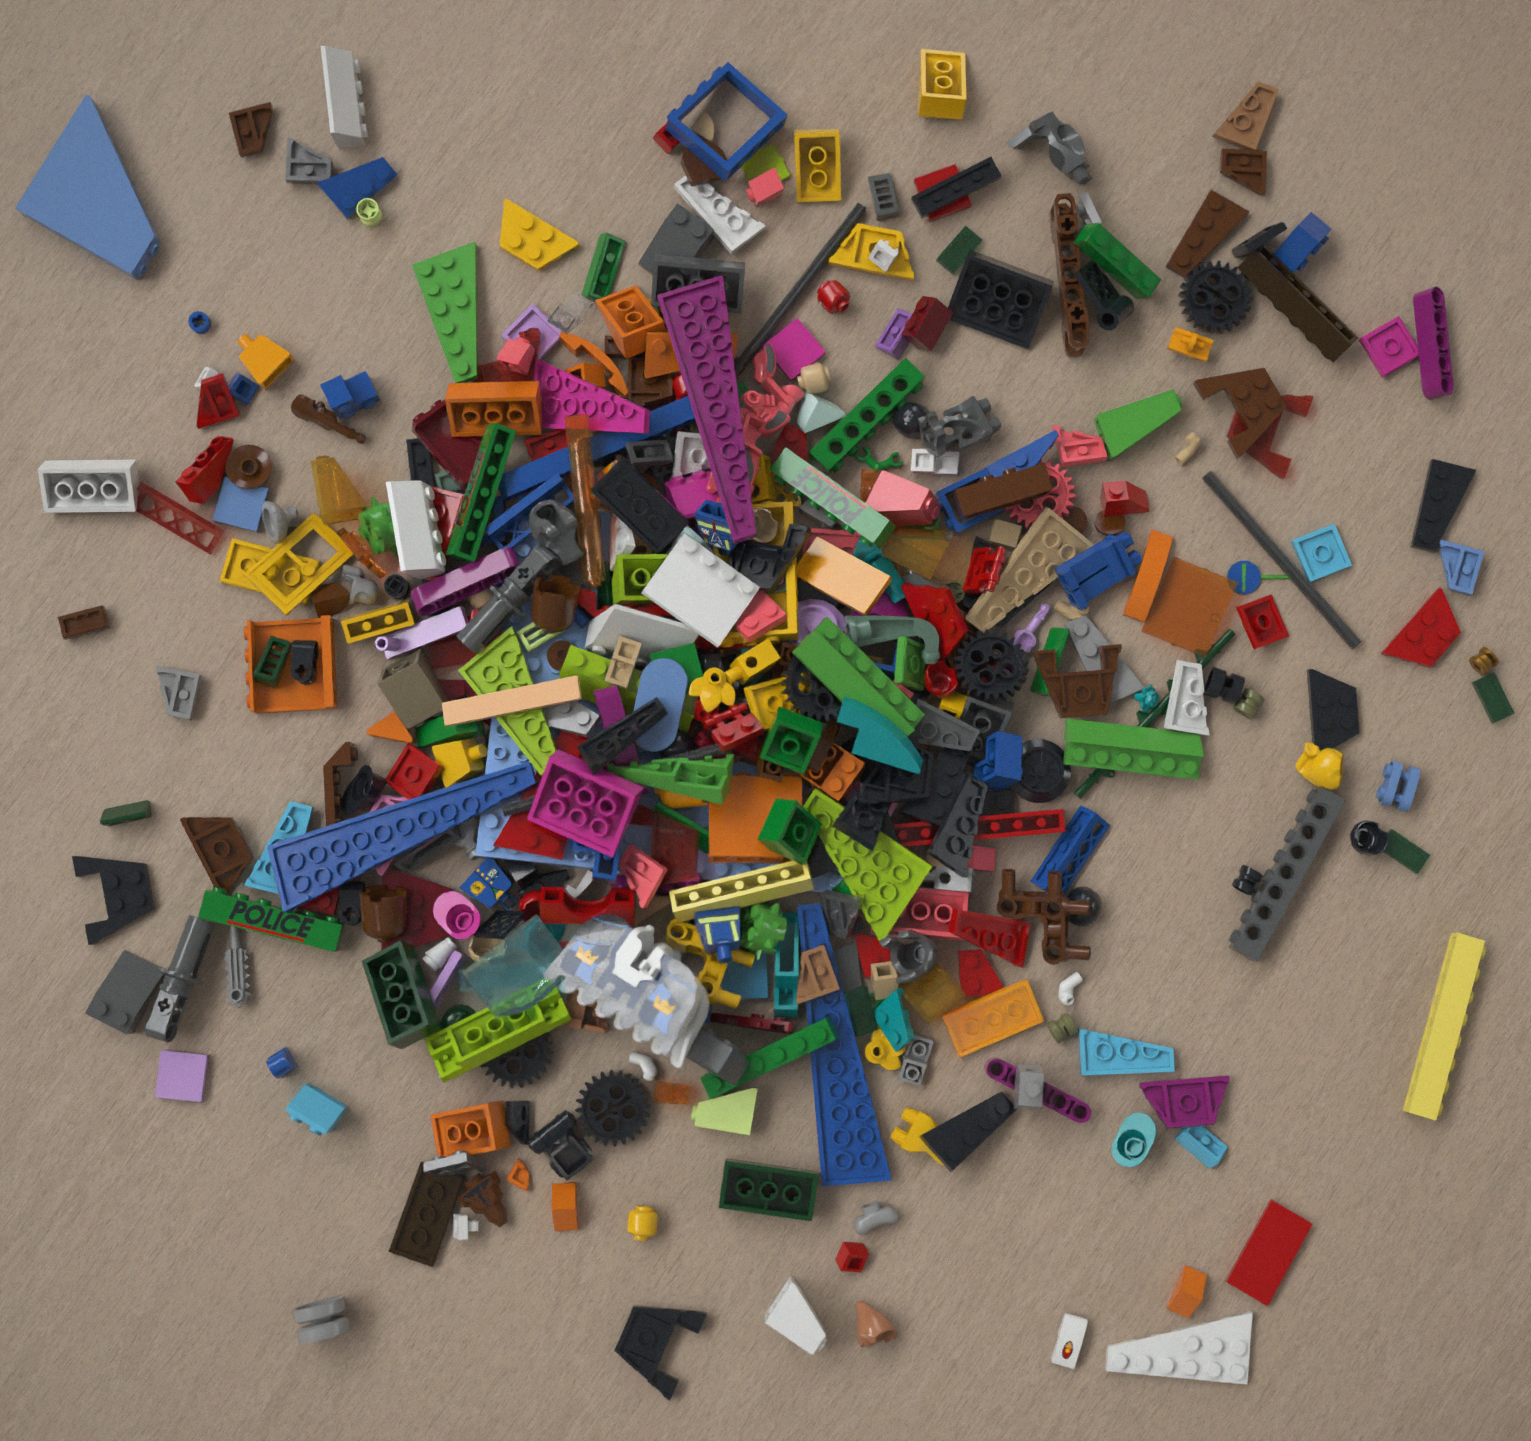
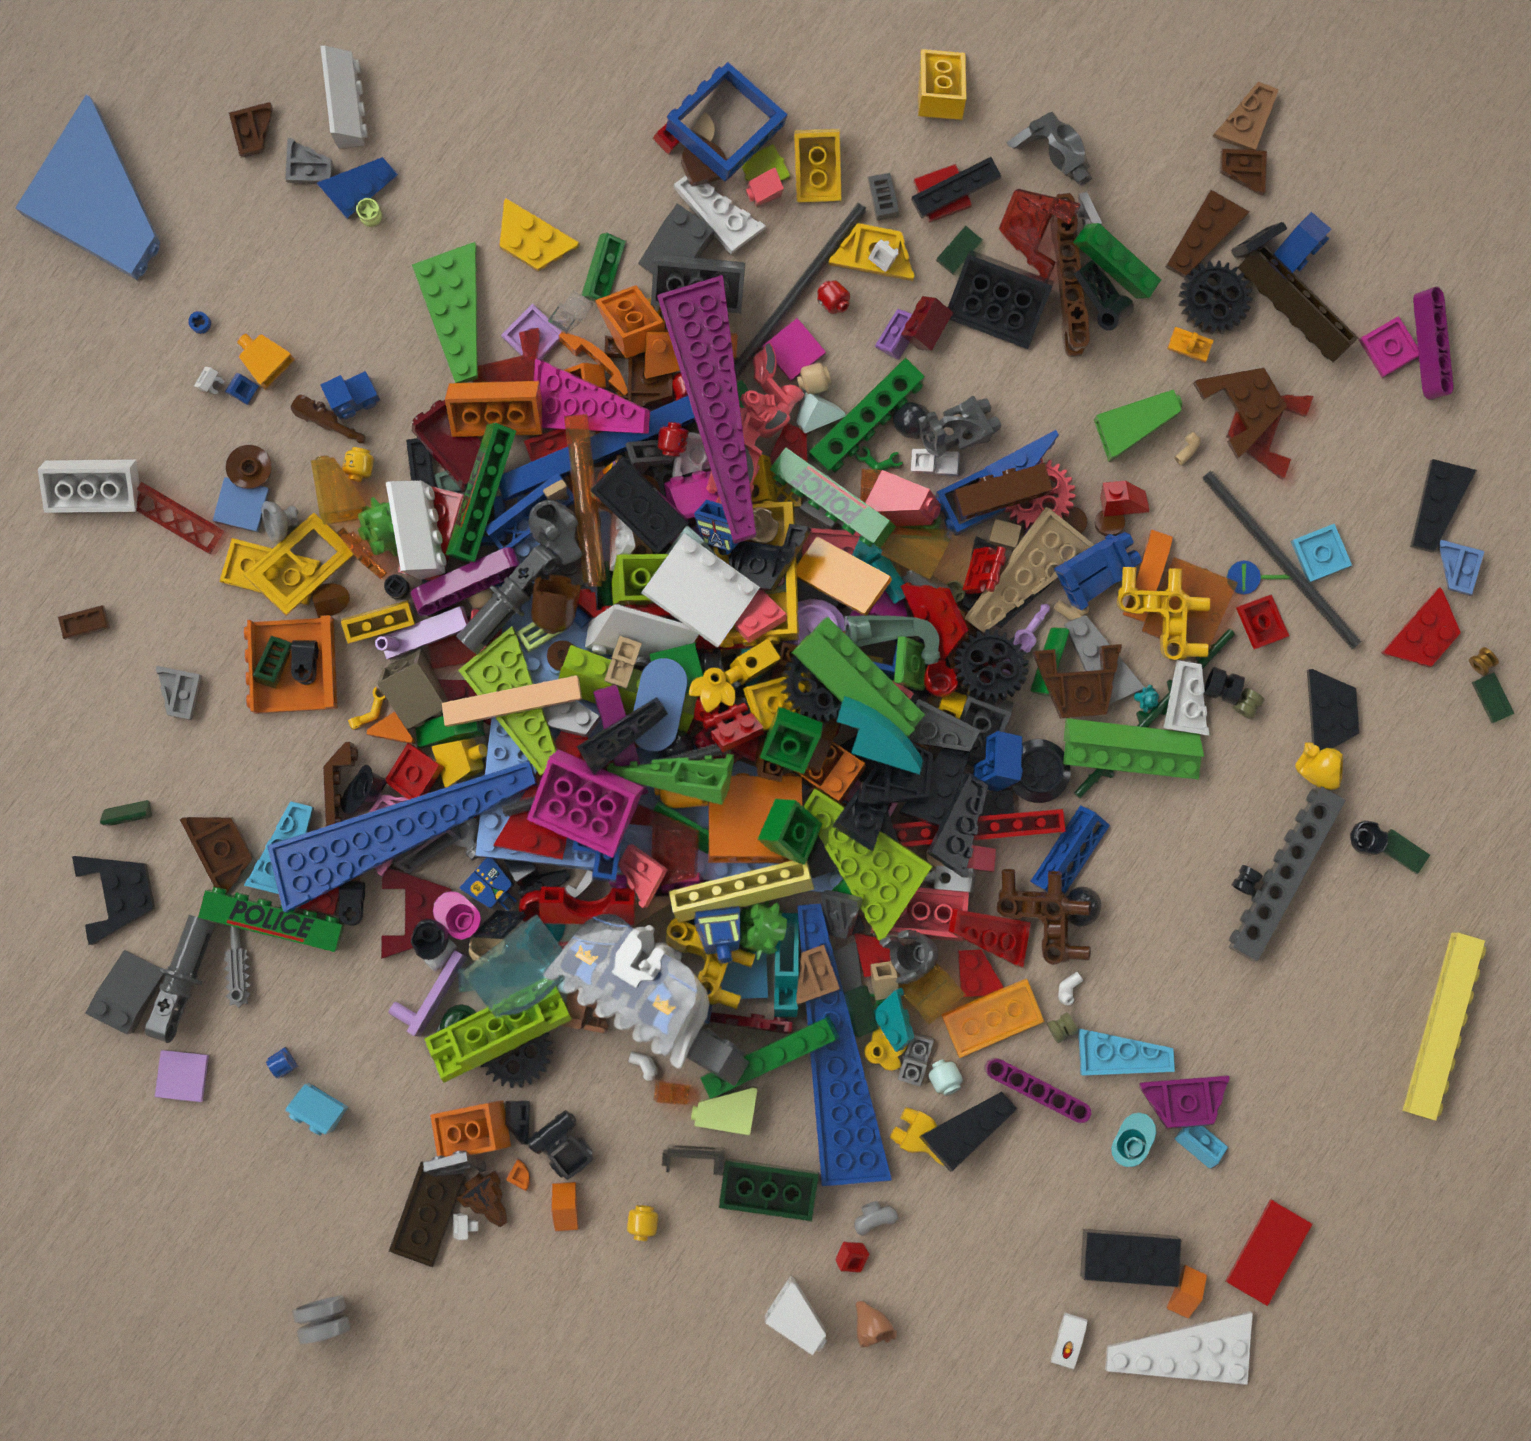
(205, 473): red slope -> none
(215, 402): red wing -> none
(358, 464): none -> yellow head
(359, 721): none -> yellow arm
(362, 589): light grey piece -> none
(383, 912): reddish brown cylinder -> none
(401, 995): dark green brick -> none
(429, 939): none -> black hair
(516, 355): coral slope -> none
(556, 490): none -> tan tile
(602, 1089): black gear -> none
(647, 1337): black wing -> none
(672, 439): none -> red head
(691, 1151): none -> clear smoke panel
(945, 1077): none -> light aqua head
(1028, 220): none -> clear red wing
(1028, 1087): light grey torso -> none
(1079, 448): coral wing -> none
(1130, 1257): none -> black brick
(1173, 620): none -> yellow pin
(1387, 792): medium blue brick -> none

